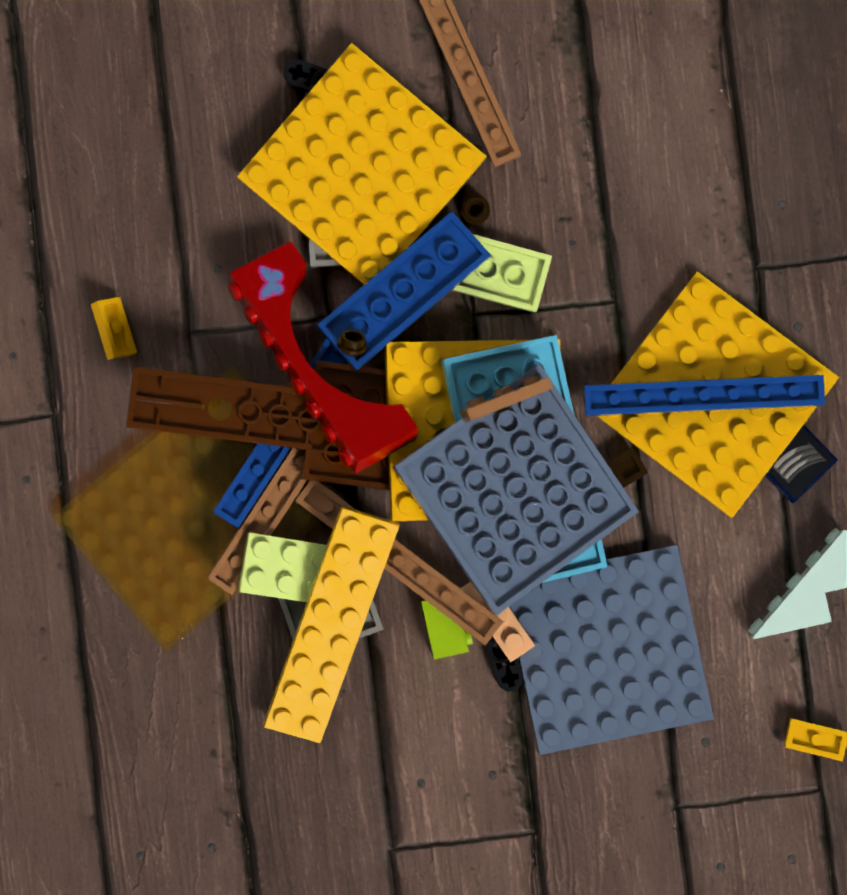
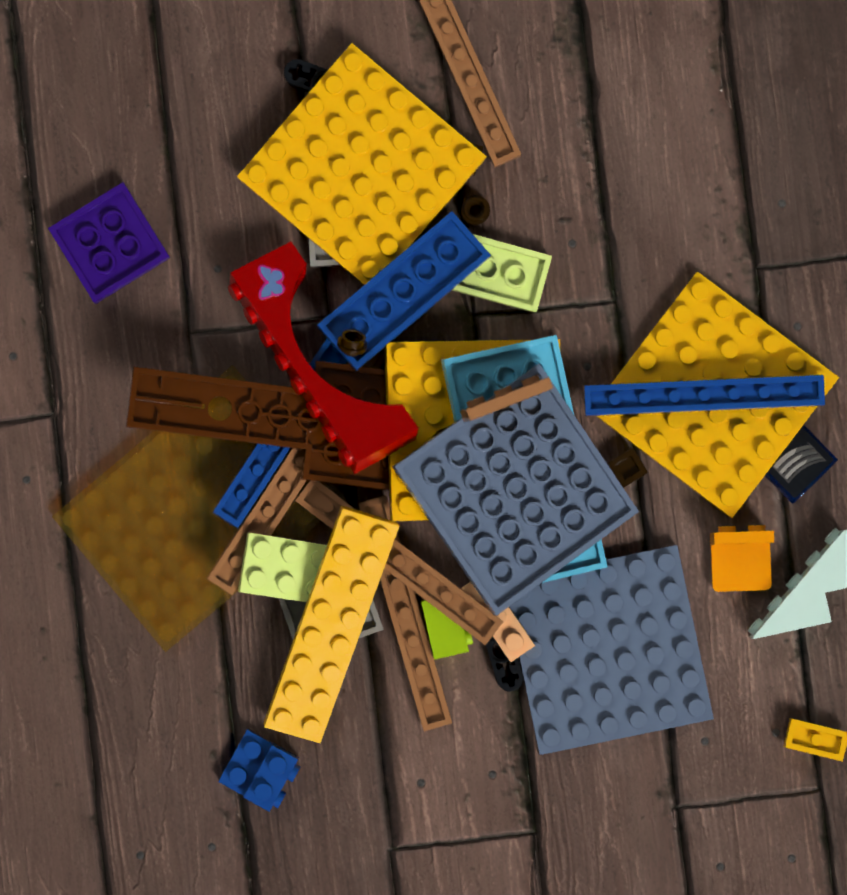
(109, 243): none -> dark purple plate
(113, 328): yellow plate -> none
(260, 770): none -> blue plate
(412, 638): none -> medium nougat plate
(741, 559): none -> light orange bracket

